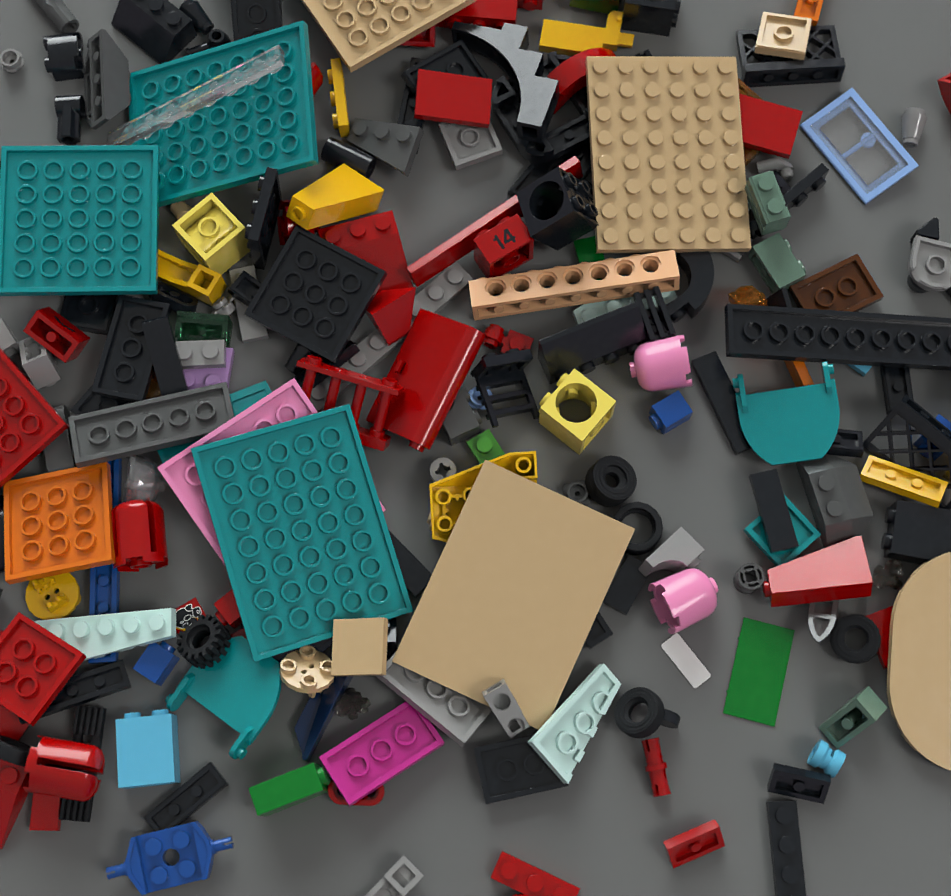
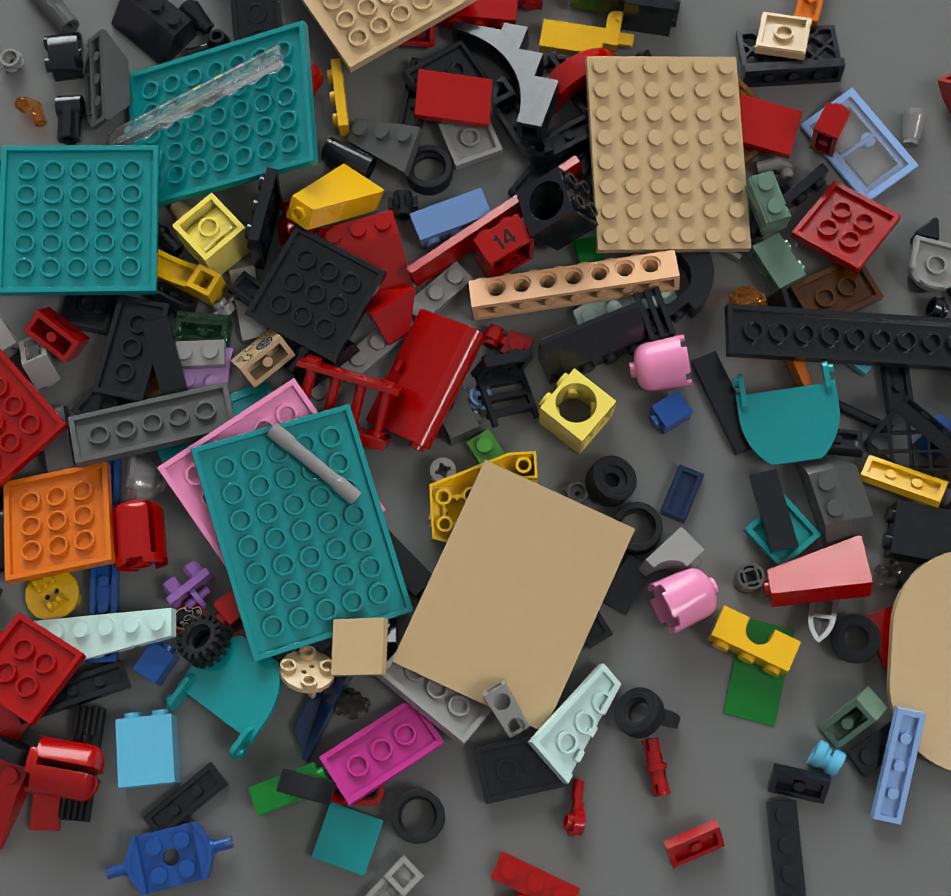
(33, 108): none -> clear orange arm
(168, 242): none -> black pin
(180, 593): none -> medium lavender hips
(263, 358): none -> tan brick
(290, 444): none -> light grey piece
(306, 786): none -> black tyre
(347, 839): none -> teal tile
(396, 818): none -> black tyre
(402, 204): none -> black gear
(436, 186): none -> black tyre
(447, 218): none -> medium blue brick
(575, 820): none -> red plate
(681, 494): none -> dark blue tile
(686, 660): white sticker -> none
(730, 635): none -> yellow arch
(830, 128): none -> red brick
(845, 226): none -> red plate
(860, 415): none -> black bar
(870, 752): none -> black plate
(898, 765): none -> light blue plate
(937, 307): none -> black plate

